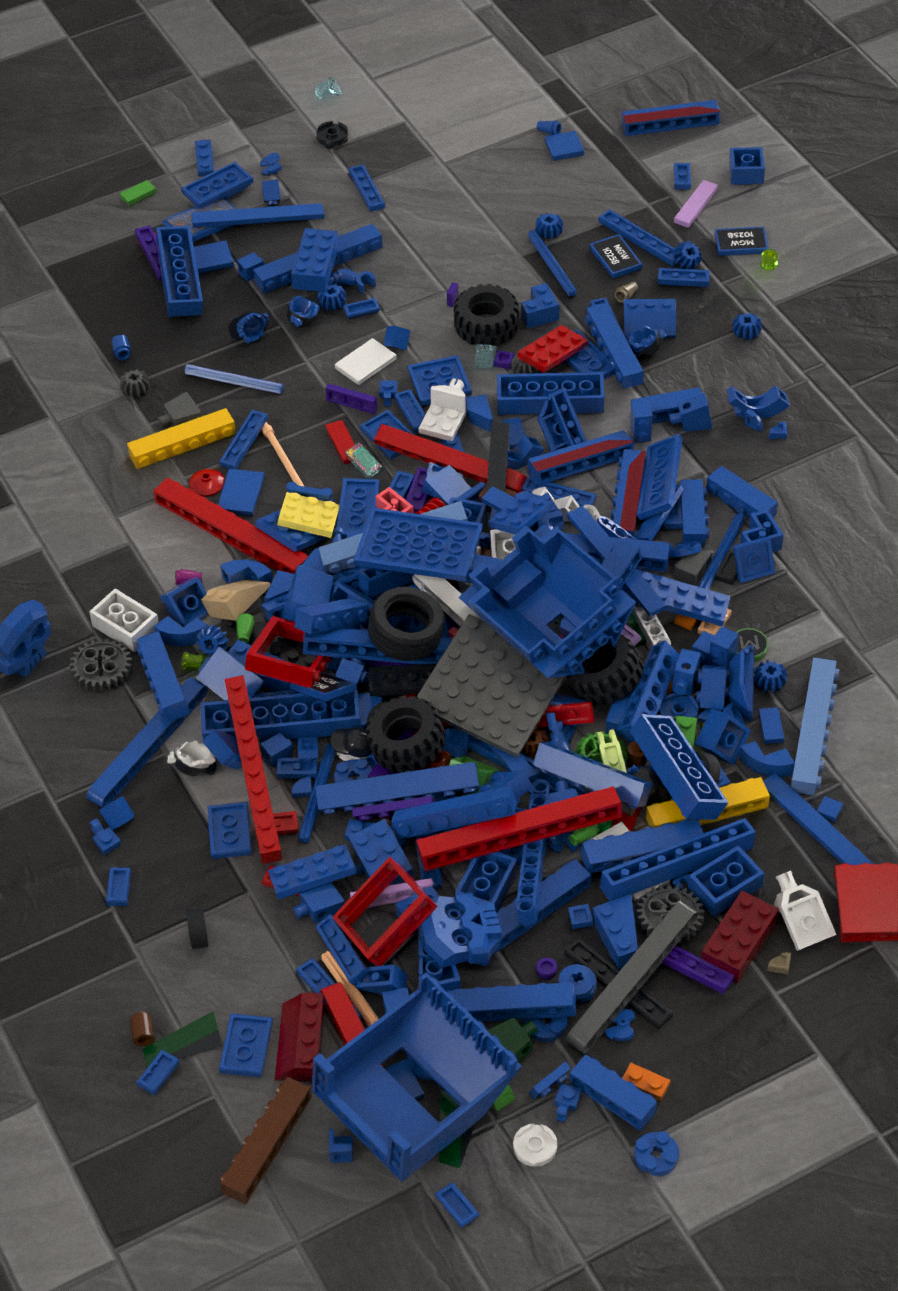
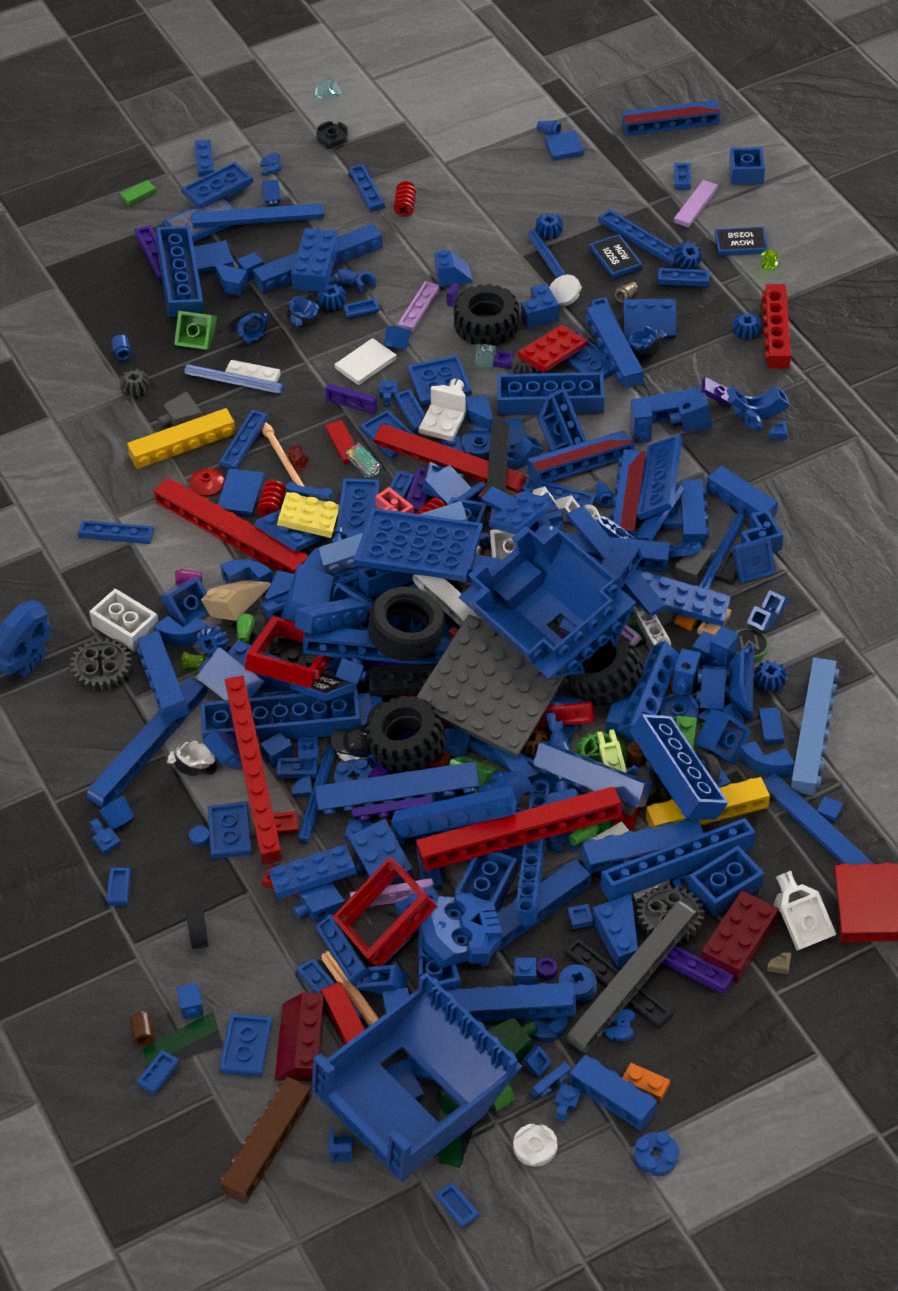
(116, 532): none -> blue tile
(190, 1001): none -> blue brick
(195, 330): none -> bright green slope
(199, 835): none -> blue tile
(232, 279): none -> blue slope
(253, 370): none -> white plate
(271, 498): none -> red piece
(298, 456): none -> clear red bush
(404, 199): none -> red piece
(419, 306): none -> lavender tile
(451, 269): none -> blue slope
(470, 442): none -> blue plate
(525, 971): none -> blue brick
(536, 1061): none -> blue plate
(565, 289): none -> white tile
(604, 496): none -> blue cone
(715, 391): none -> dark purple plate
(769, 612): none -> blue brick
(777, 326): none -> red brick

